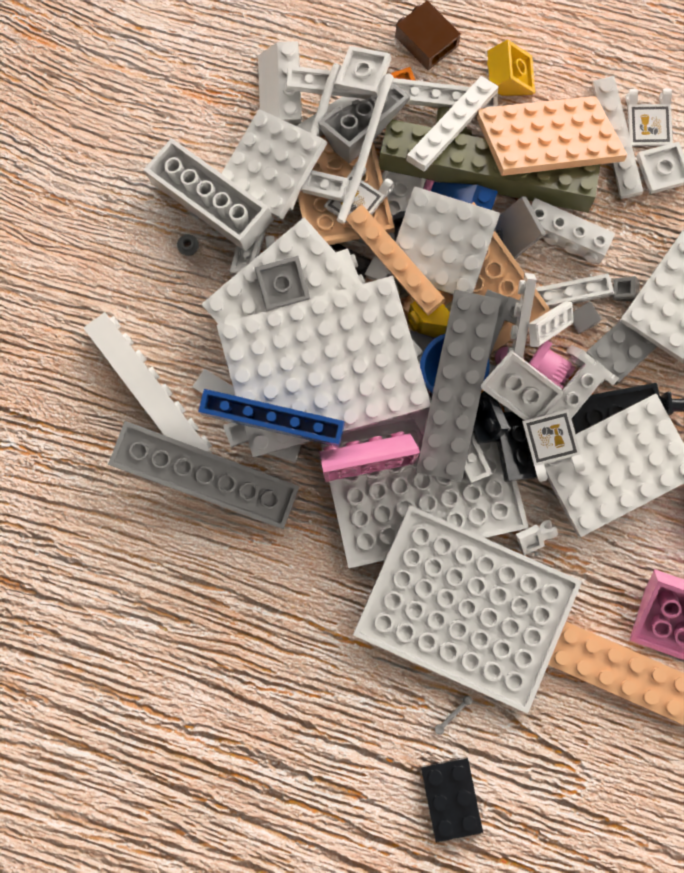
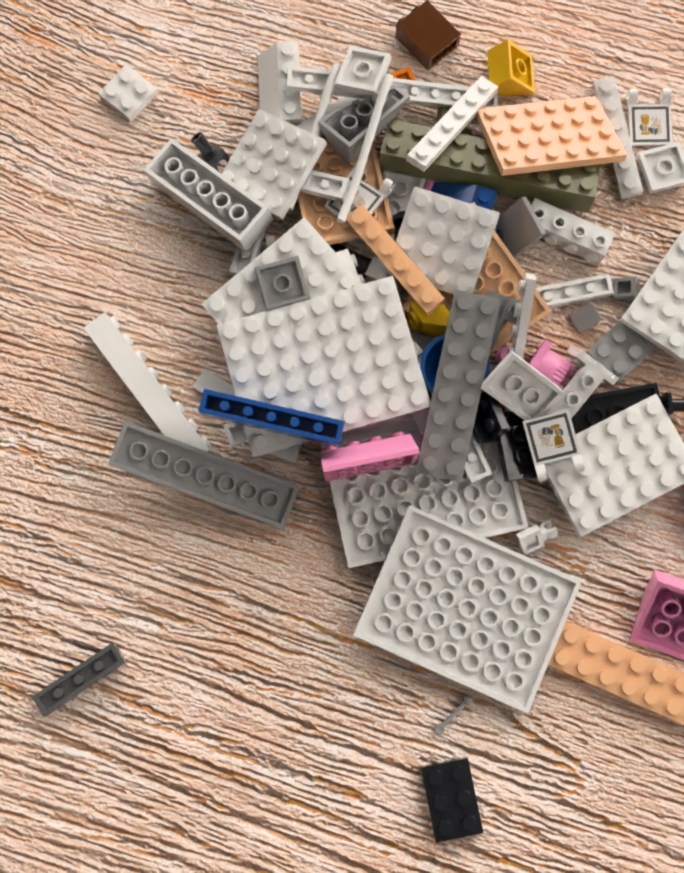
(79, 679): none -> dark grey plate
(128, 92): none -> white plate
(192, 249): dark grey plate -> none
(209, 153): none -> black bracket
(550, 324): white tile -> none

